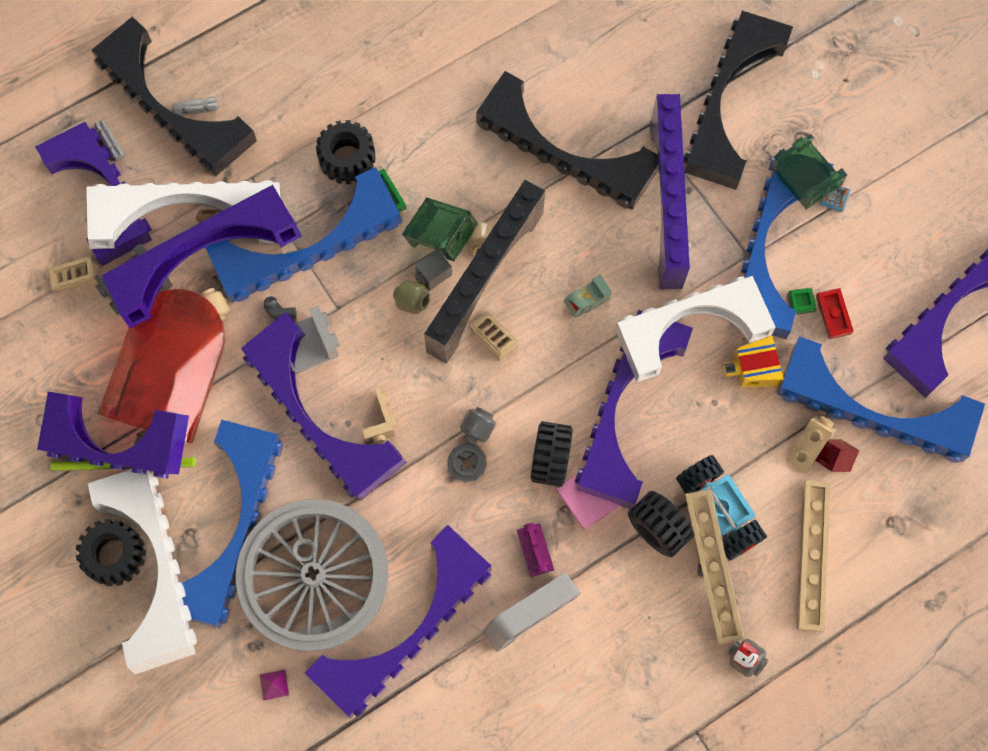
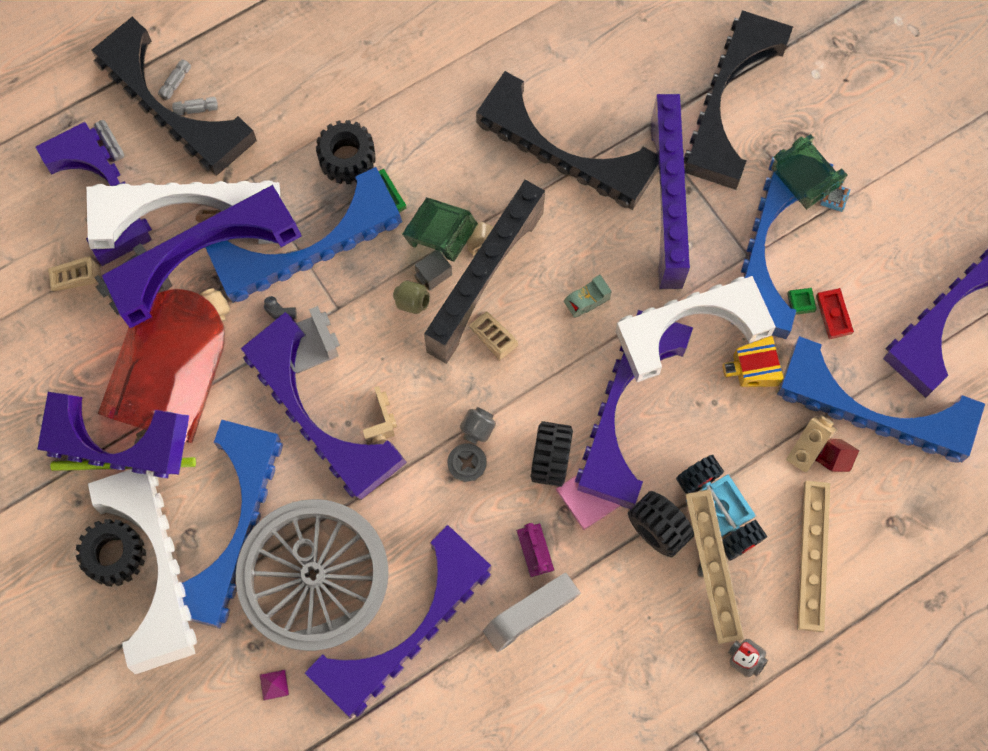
(174, 79): none -> light grey axle

